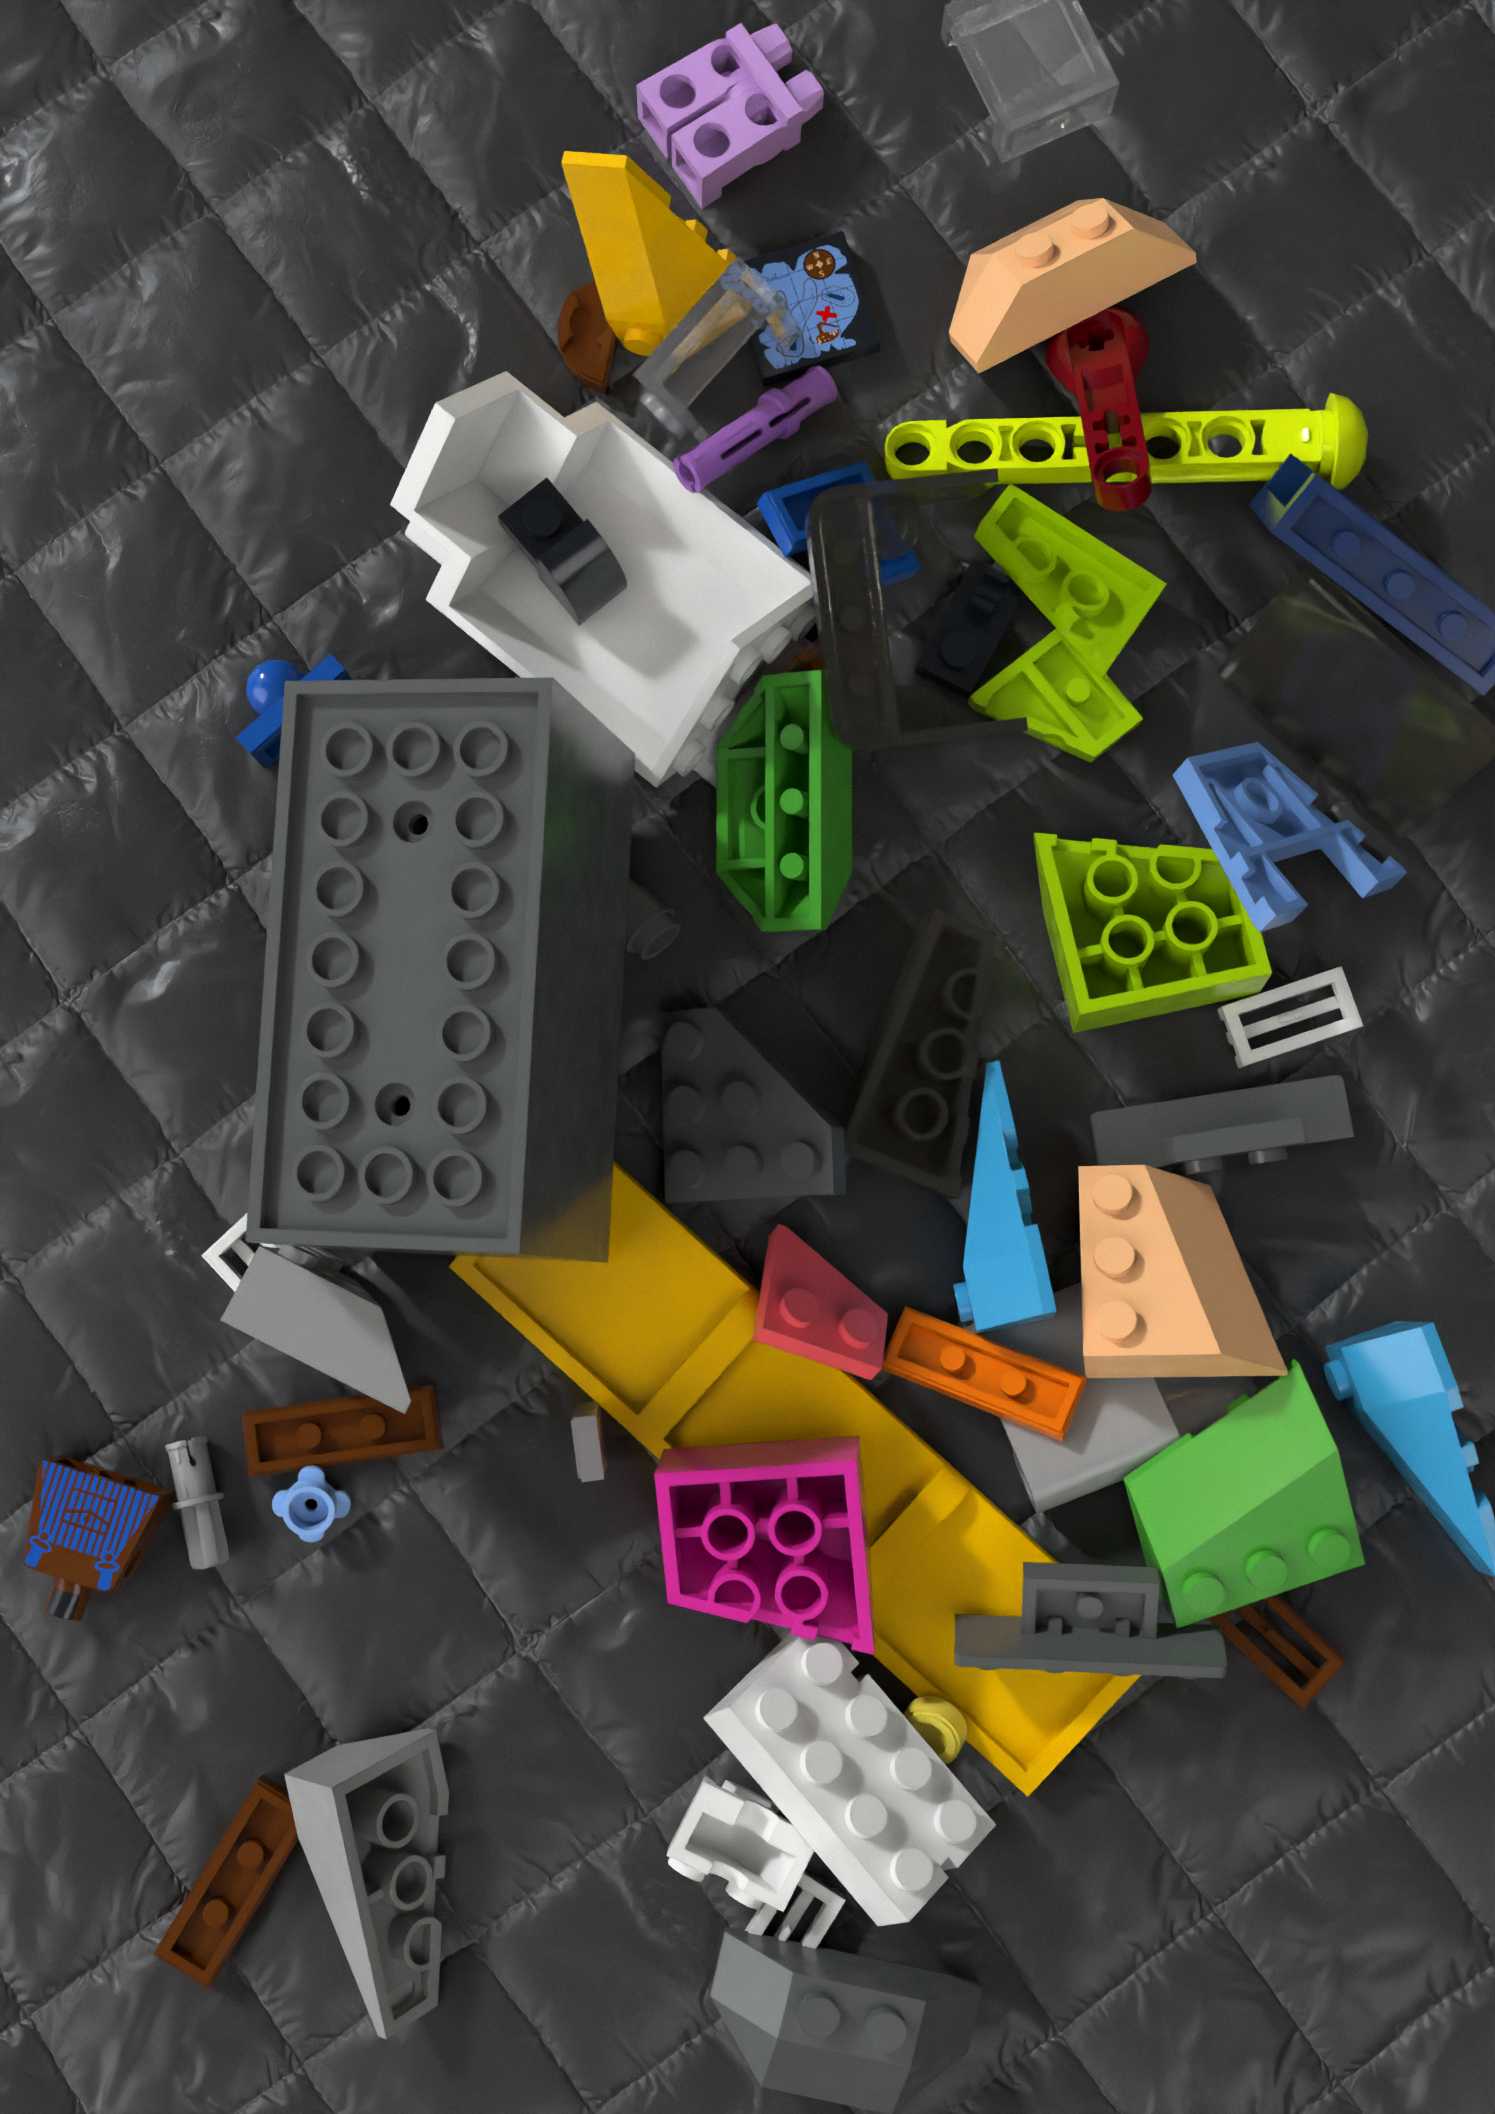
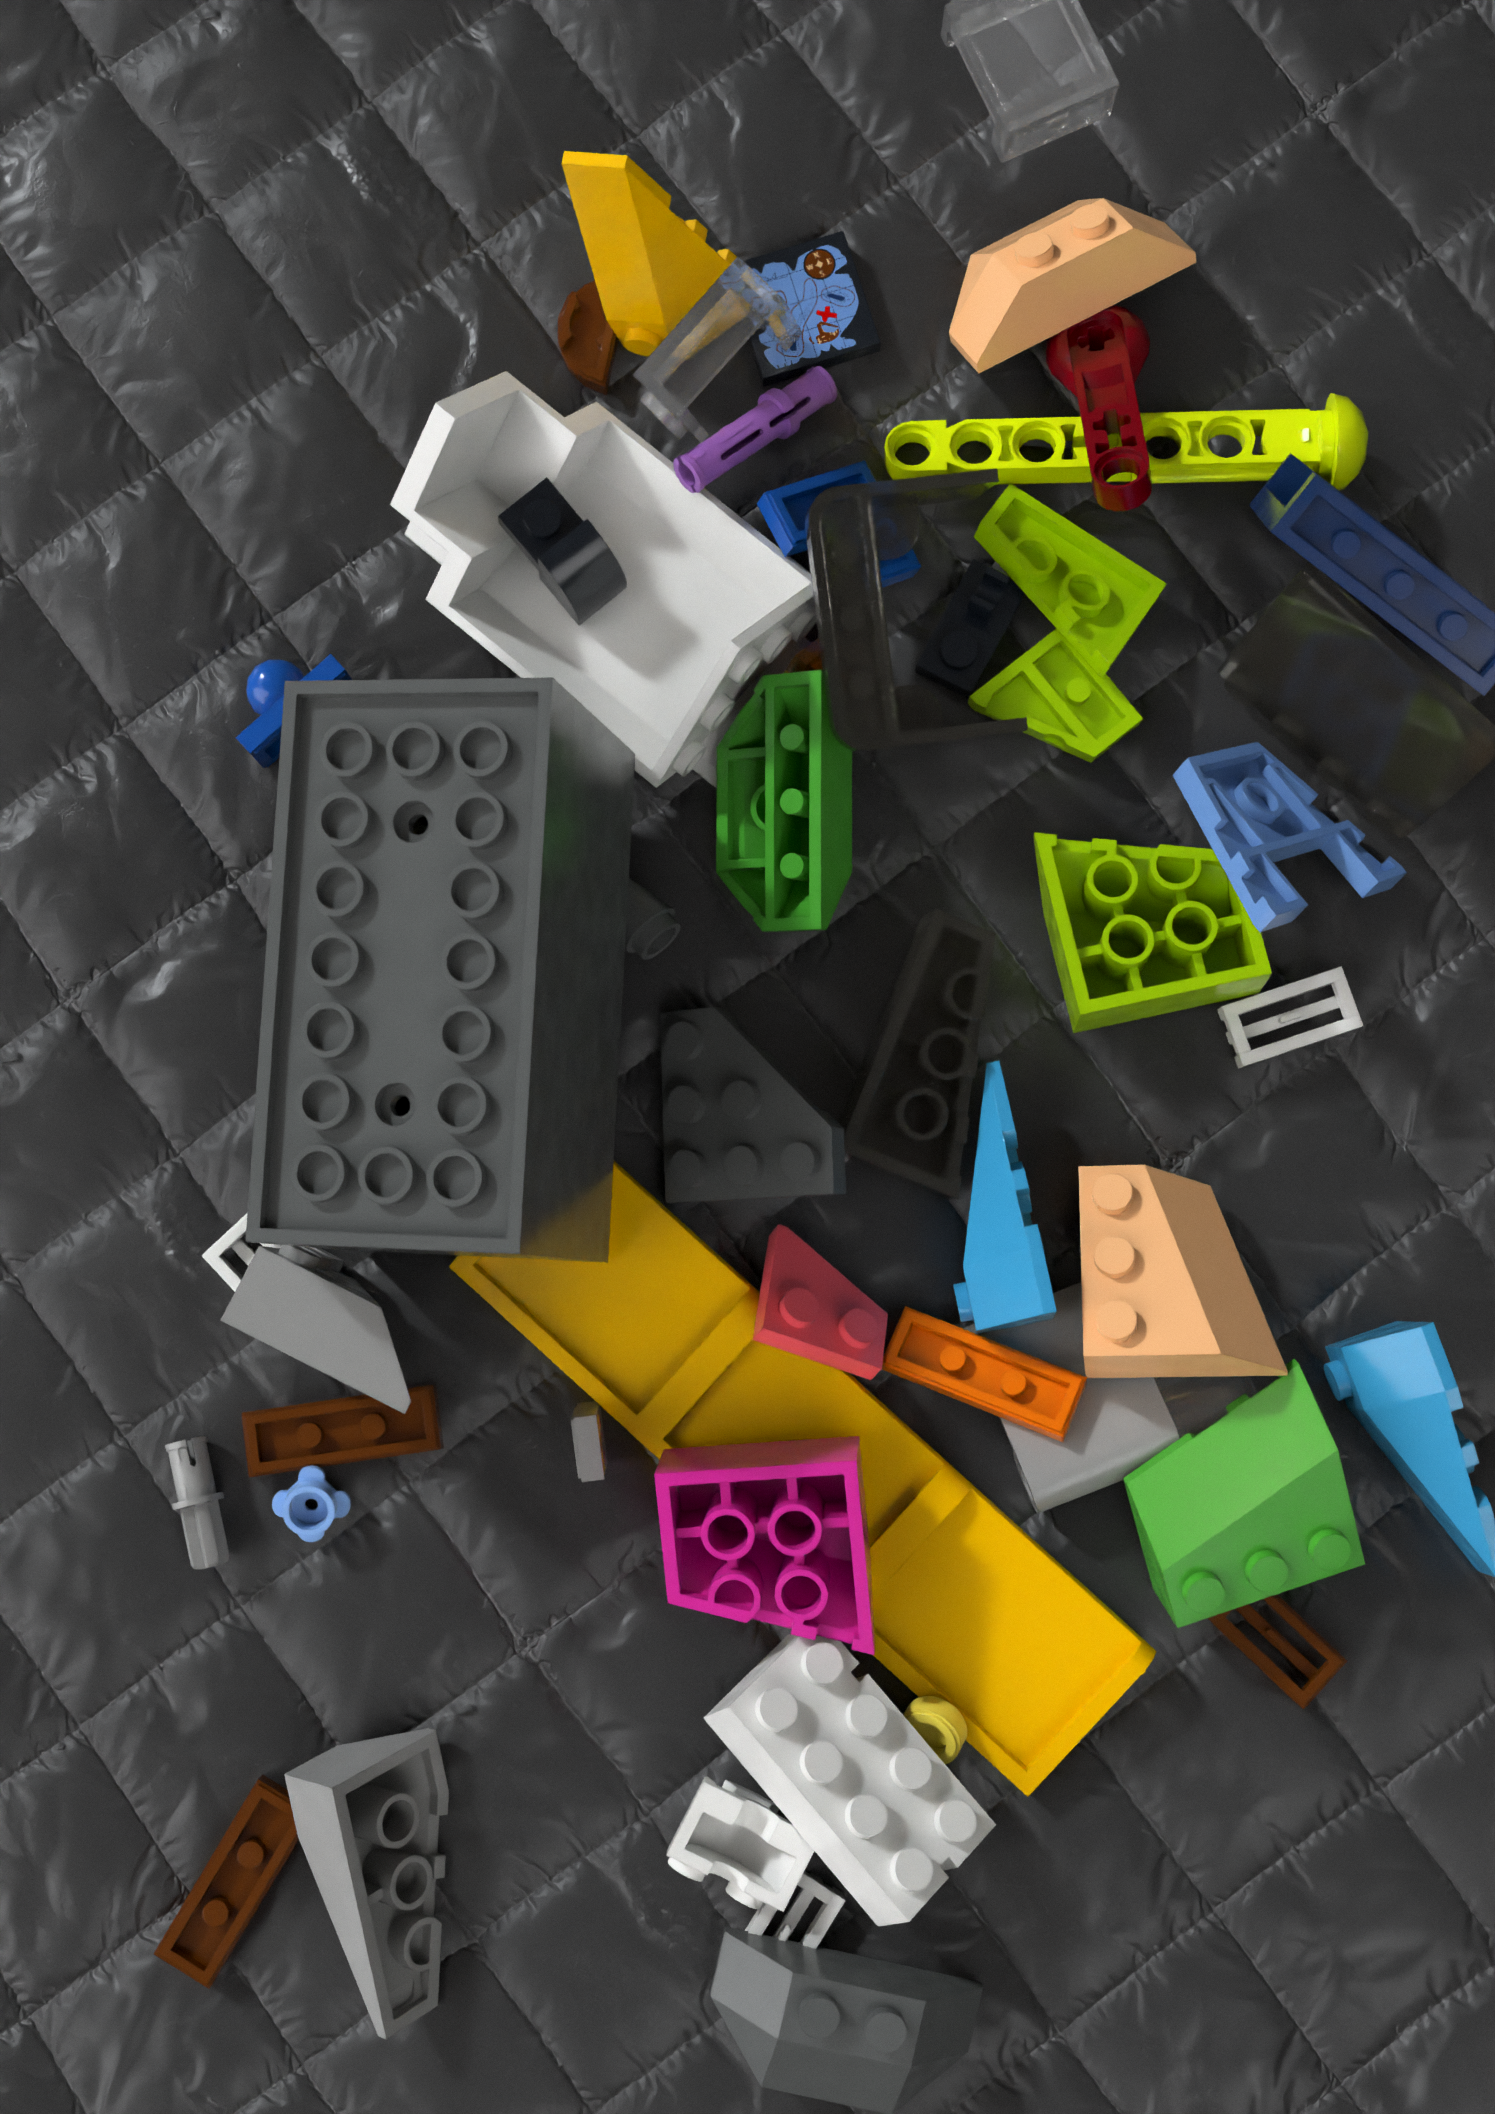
(89, 1530): reddish brown torso -> none
(727, 108): lavender hips -> none
(1090, 1623): dark grey bracket -> none
(1224, 1124): dark grey bracket -> none

